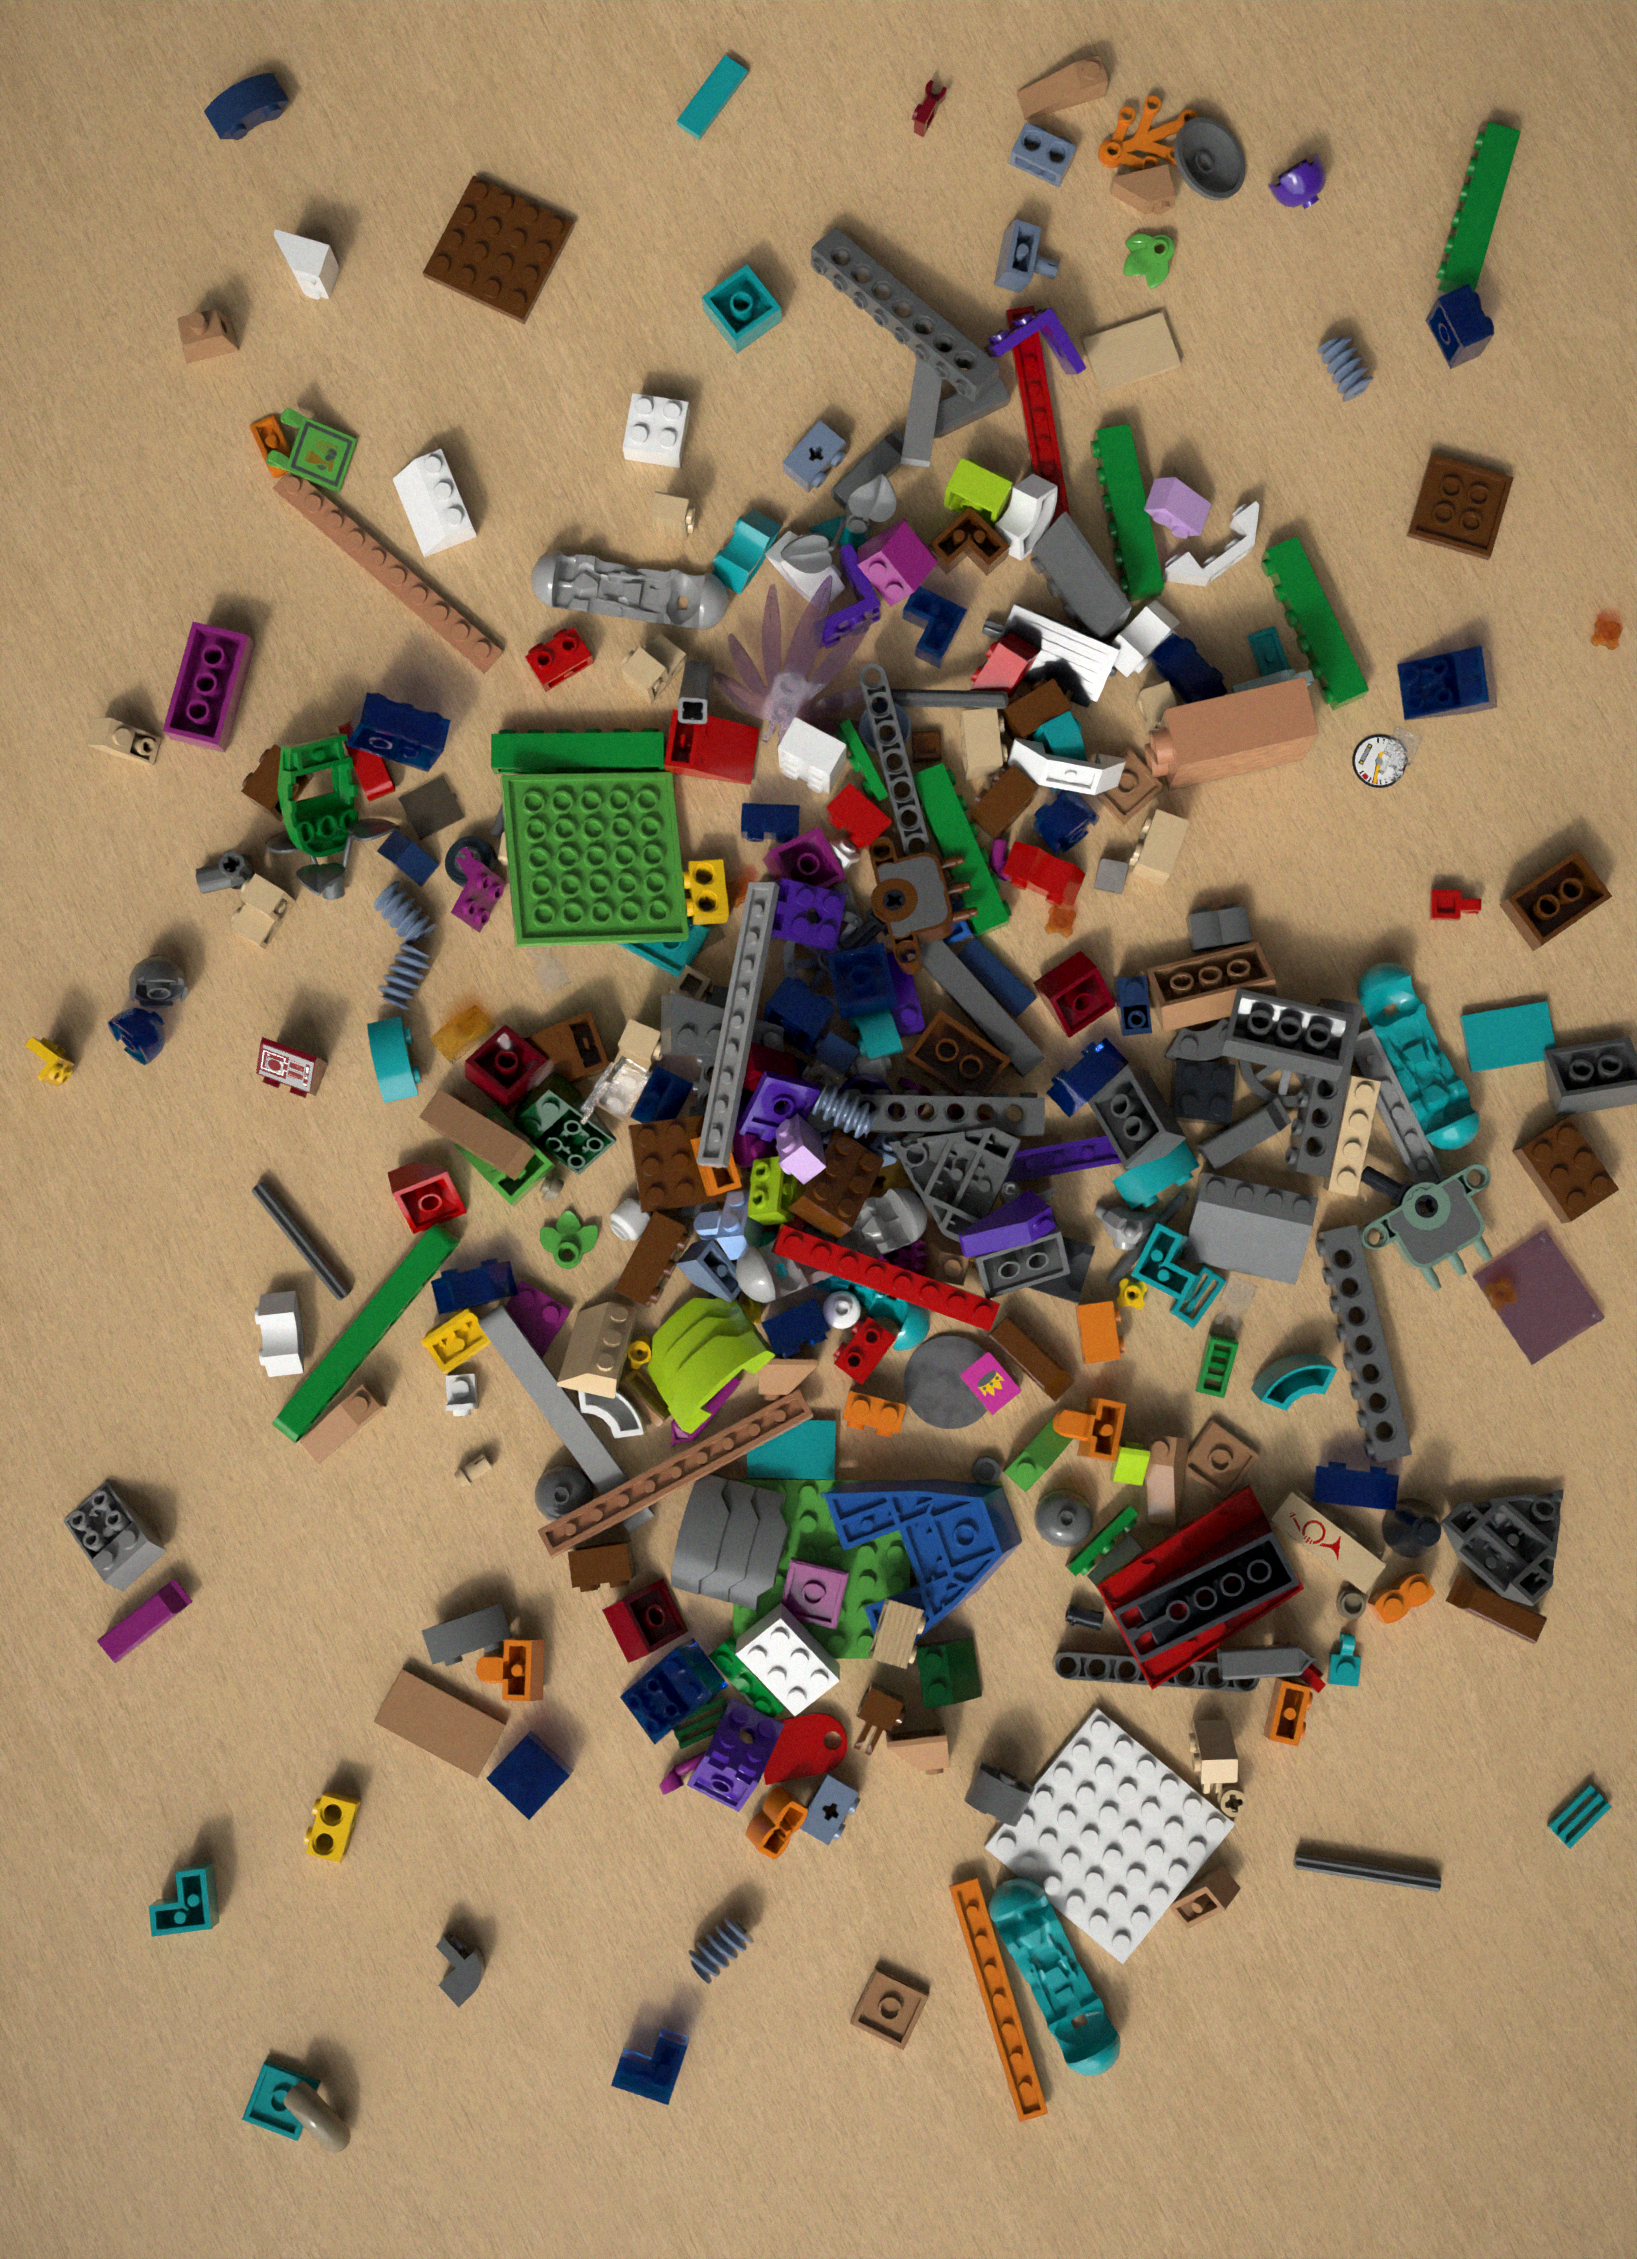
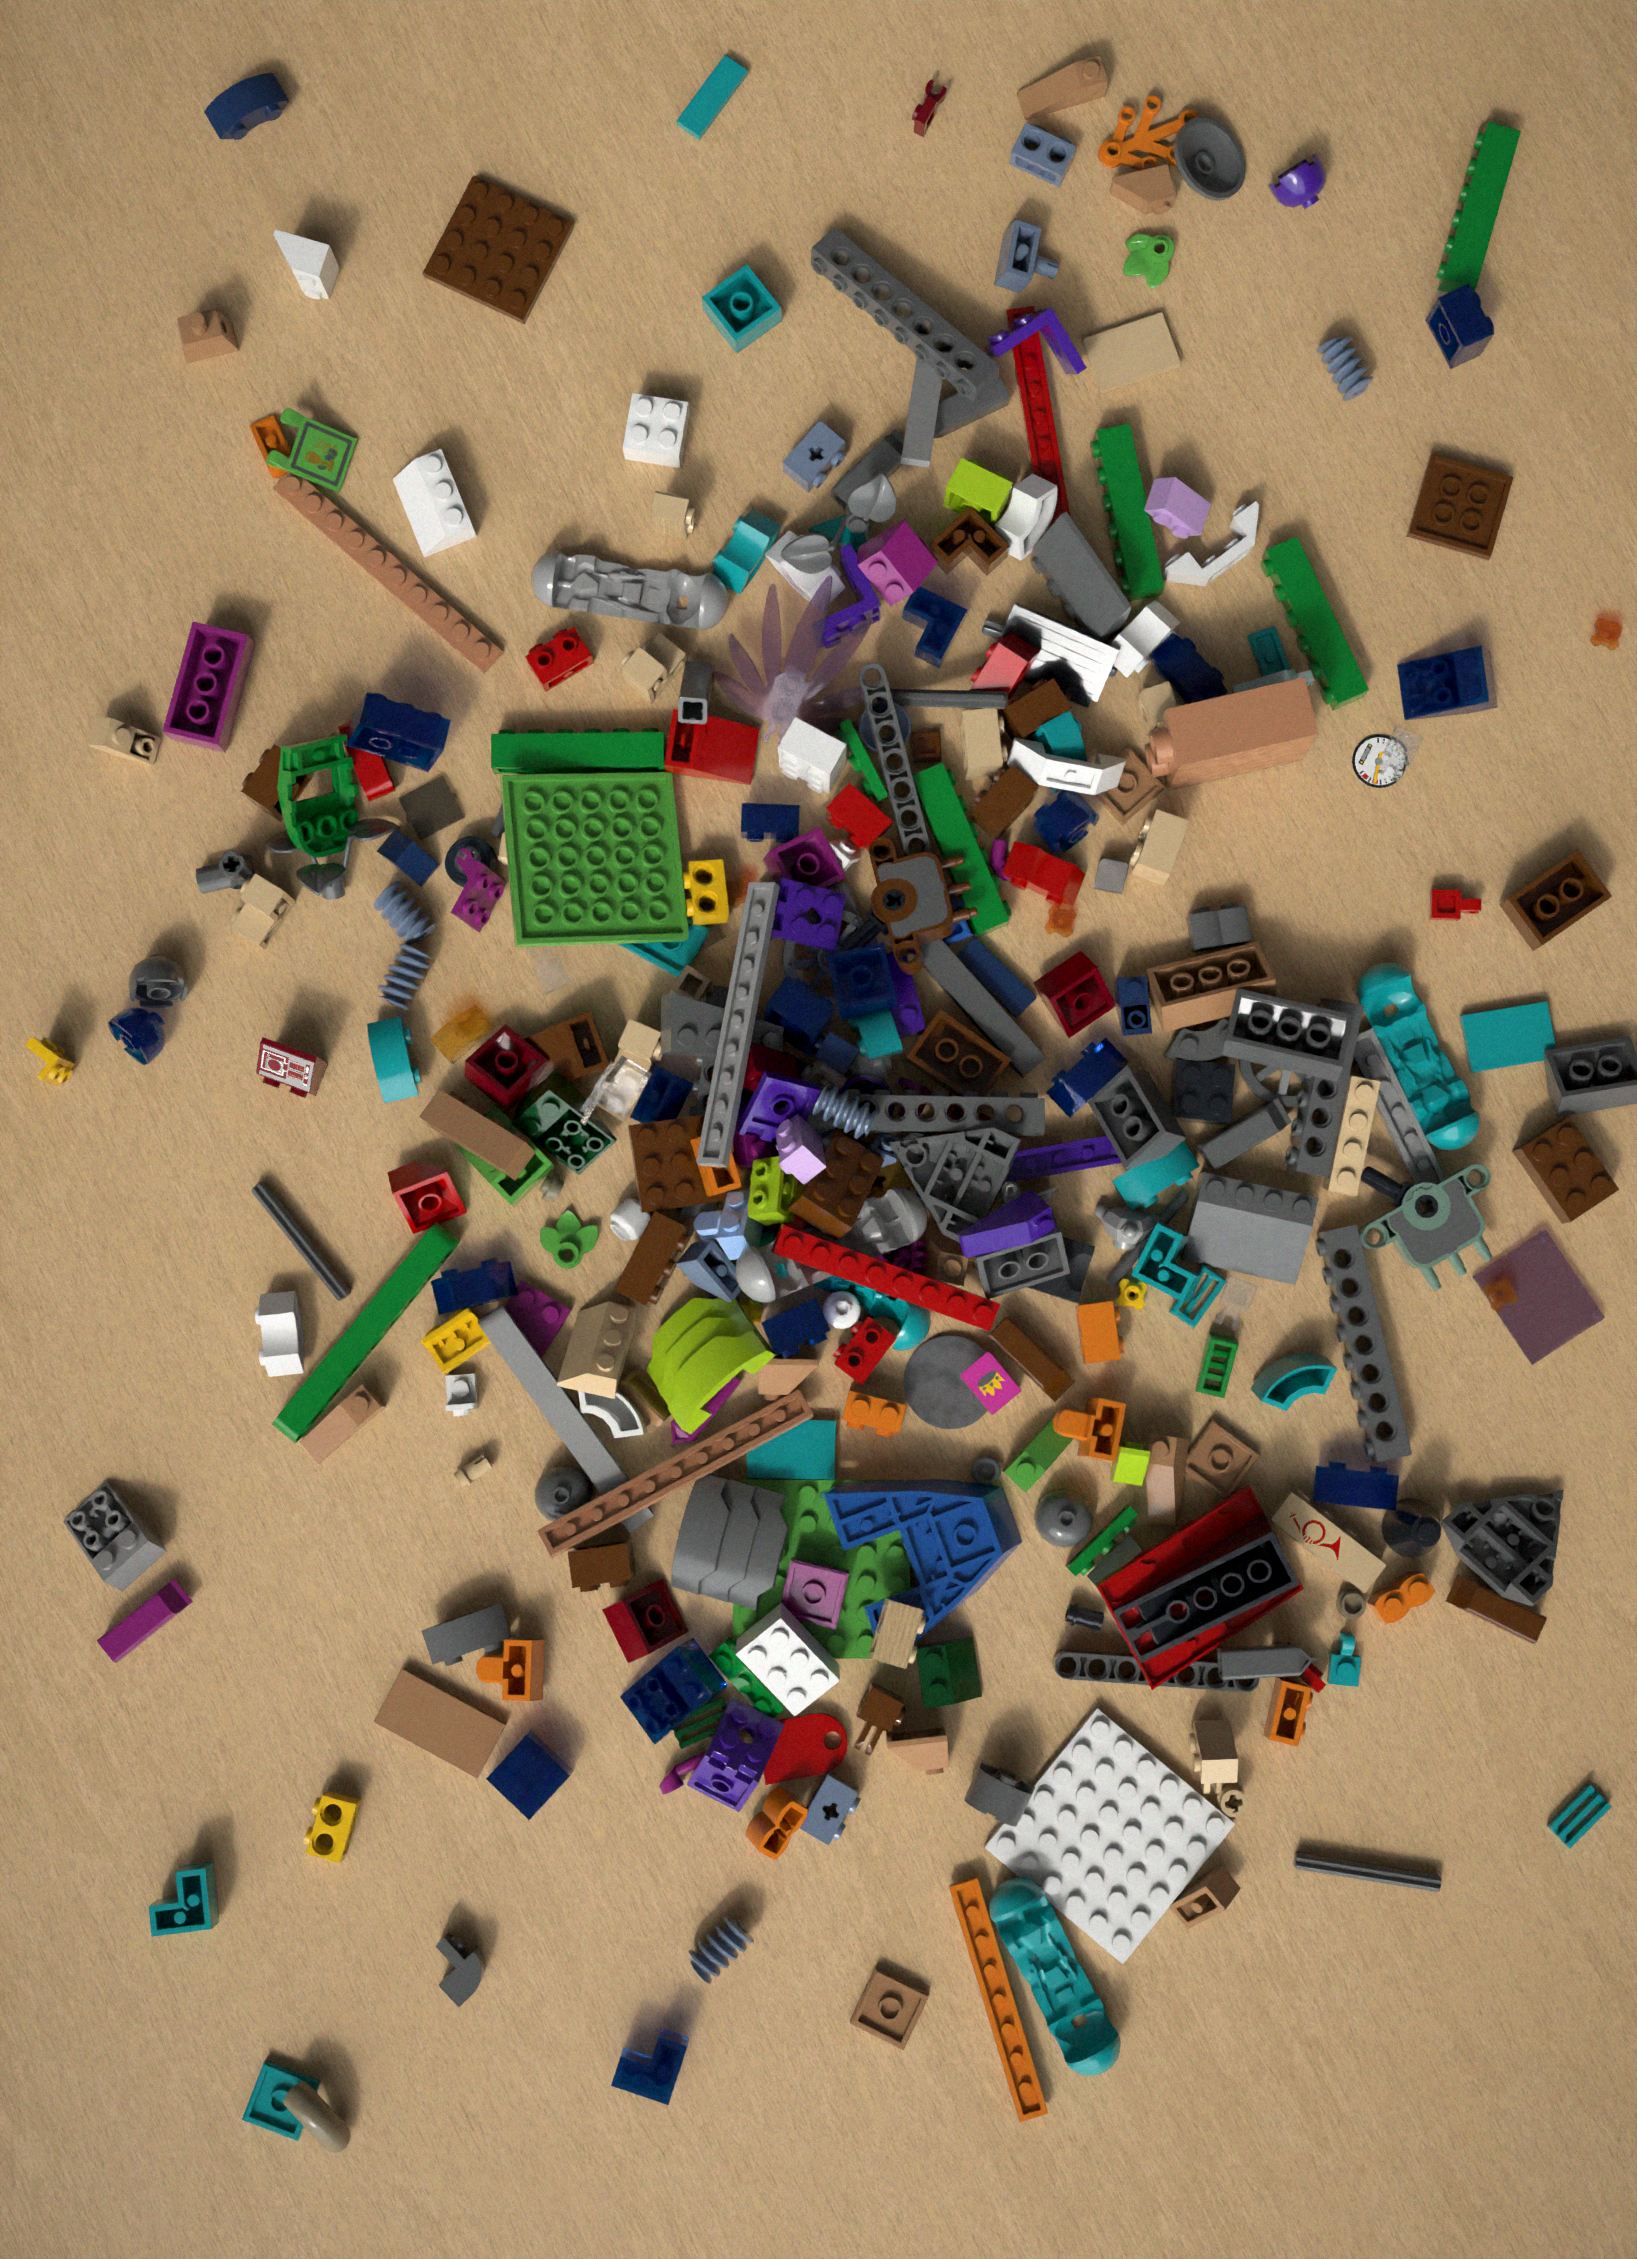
(641, 1344): yellow plate -> none

